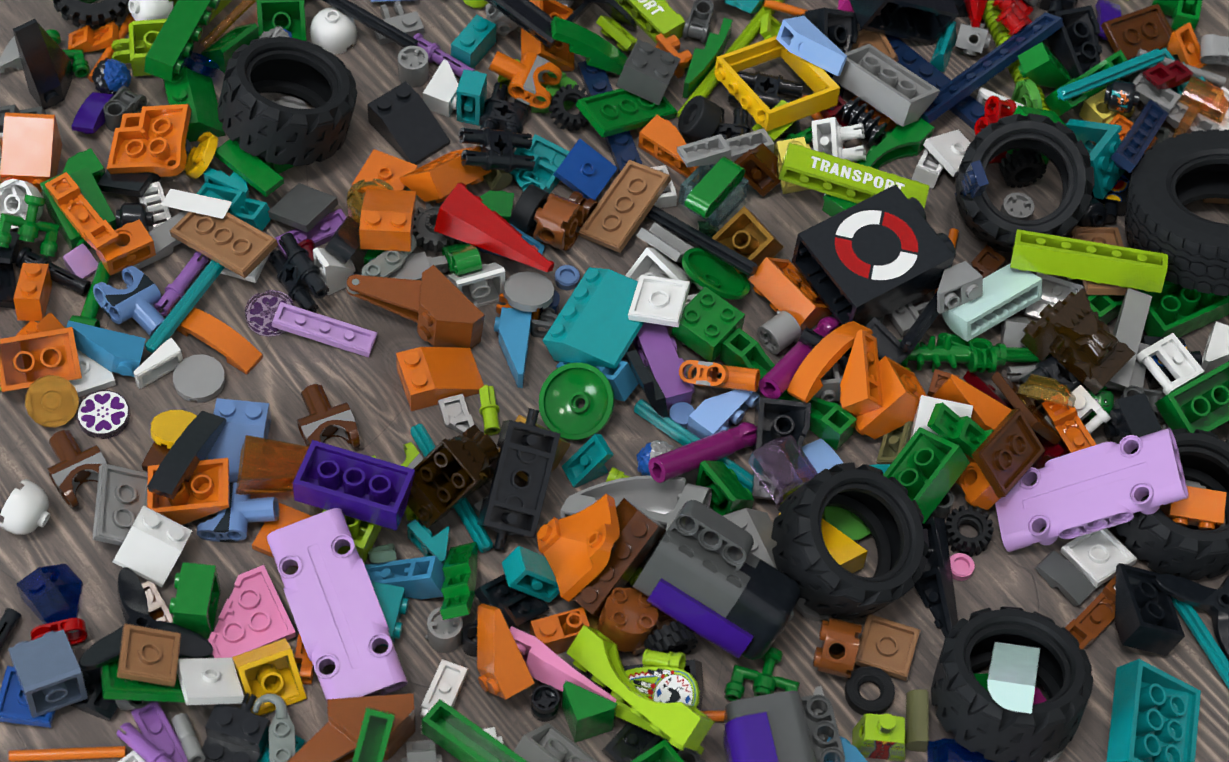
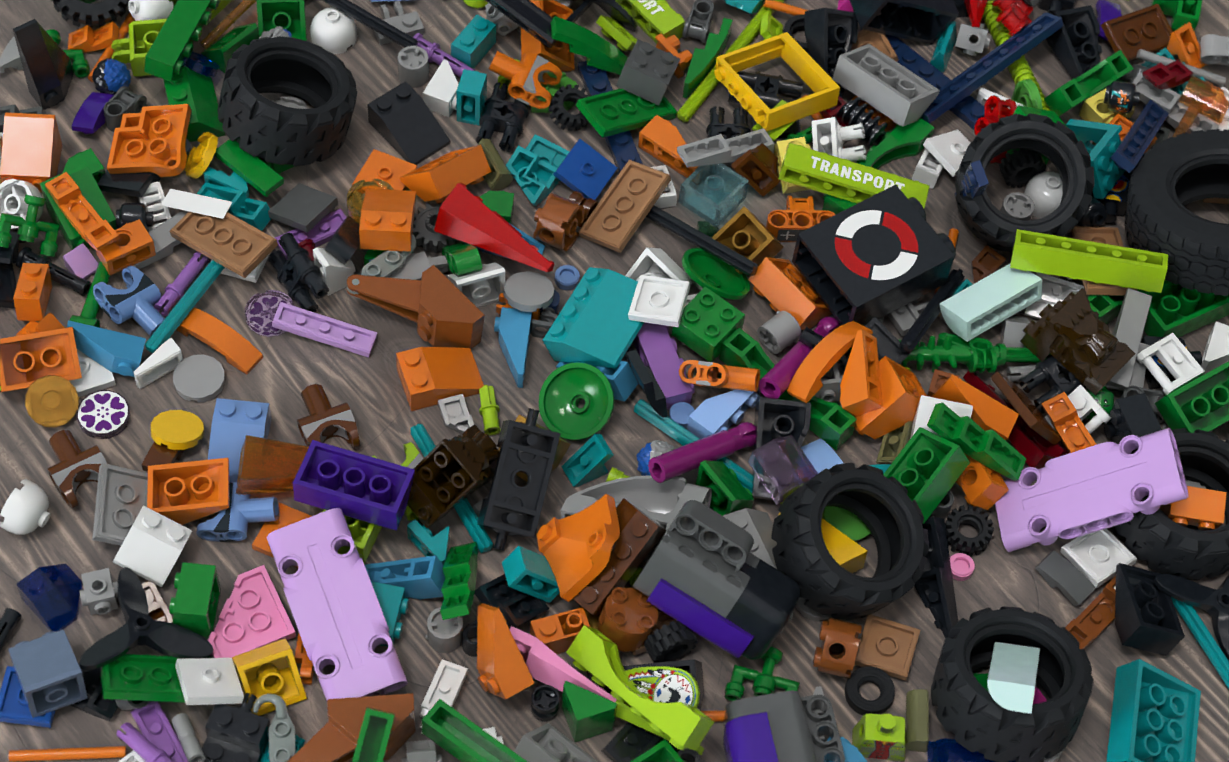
(68, 625): red piece -> none
(99, 592): none -> light grey brick
(149, 655): medium nougat plate -> none
(186, 453): black slope -> none
(382, 553): sand green tile -> none
(496, 149): black pin -> none
(526, 207): black tyre -> none
(661, 659): lime pin -> none
(665, 241): light grey slope -> none
(699, 118): black tyre -> none
(715, 187): green beam -> none
(795, 219): none -> orange beam
(809, 43): light blue slope -> none
(958, 286): light grey slope -> none
(1008, 452): reddish brown tile -> none
(1042, 67): green slope -> none
(1046, 193): none -> white cylinder
(1047, 390): clear yellow slope -> none
(1110, 74): teal axle -> none

